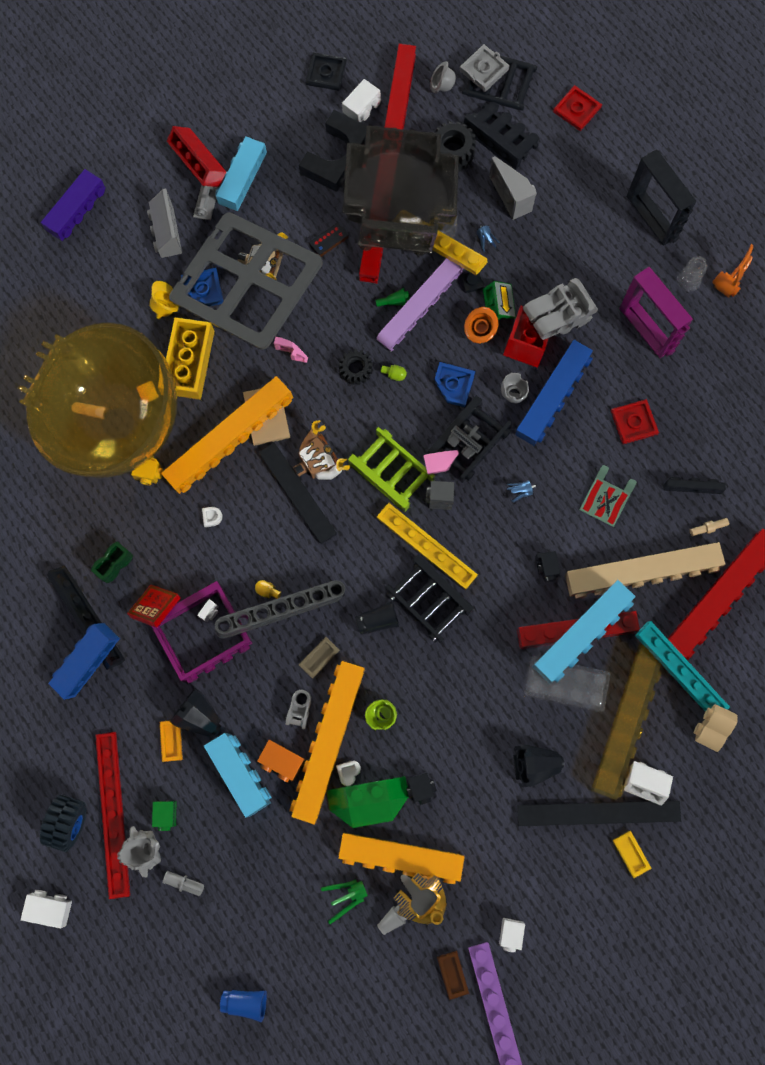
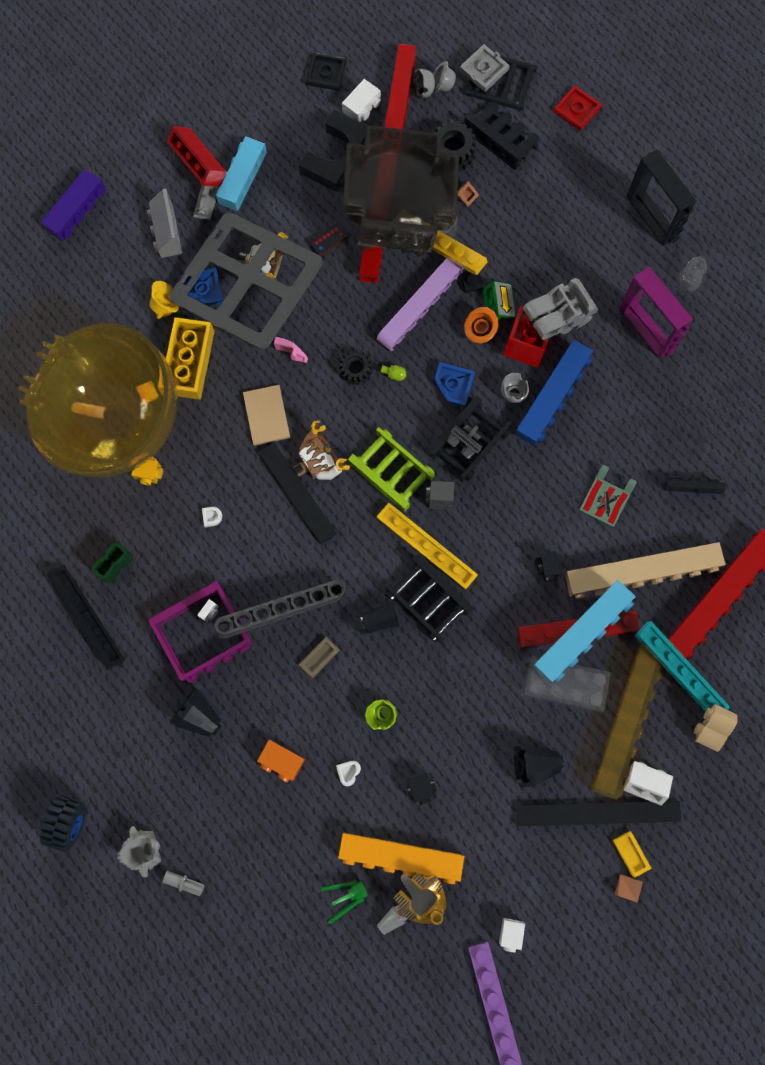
(46, 909): white brick -> none
(83, 660): blue brick -> none
(112, 814): red tile -> none
(153, 606): red tile -> none
(164, 815): green brick -> none
(170, 742): light orange tile -> none
(227, 435): light orange brick -> none
(237, 774): medium azure brick -> none
(244, 1004): blue plant -> none
(266, 588): yellow cylinder -> none
(298, 710): light grey piece -> none
(328, 742): light orange brick -> none
(369, 802): green wedge -> none
(397, 298): green cone -> none
(426, 81): none -> light grey hair
(439, 461): bright pink slope -> none
(453, 975): reddish brown tile -> none
(465, 192): none -> nougat slope
(485, 233): flat silver piece -> none
(513, 188): light grey slope -> none
(525, 489): flat silver piece -> none
(628, 888): none -> nougat slope
(634, 421): red tile -> none
(709, 527): tan bar -> none
(726, 283): orange plant -> none

